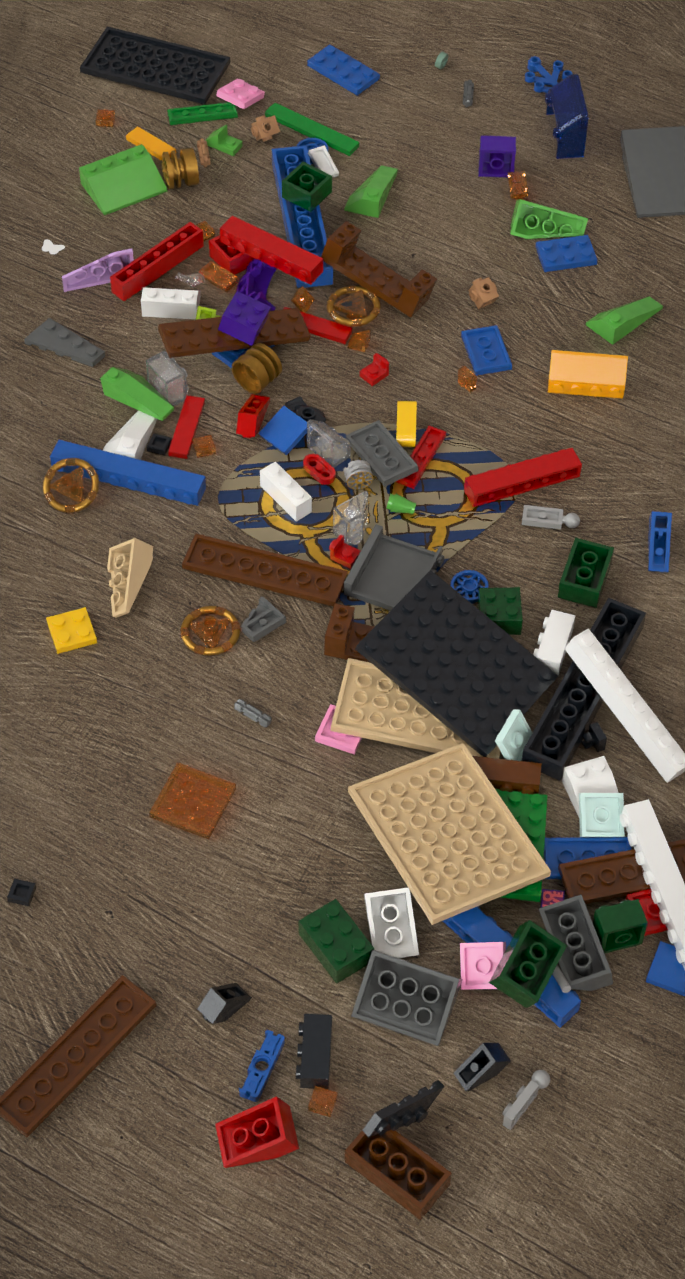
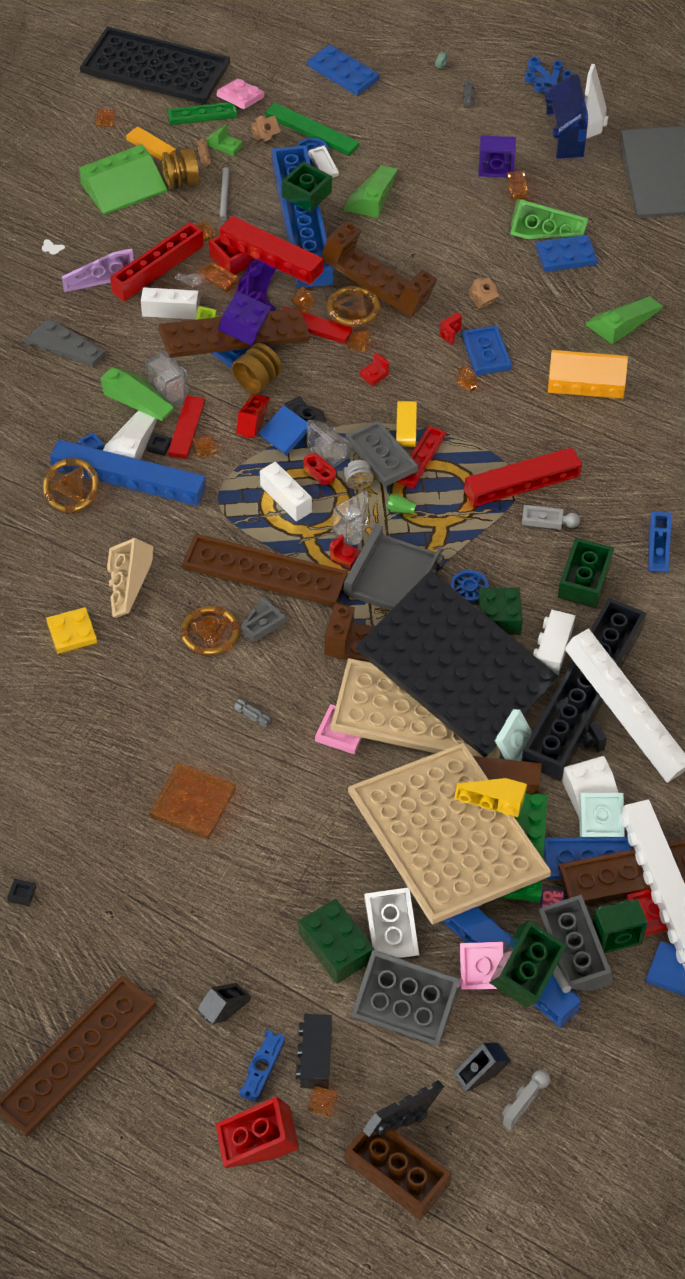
(91, 441): none -> blue tile
(224, 194): none -> light grey bar
(450, 327): none -> red bracket
(496, 794): none -> yellow slope
(595, 104): none -> white wedge

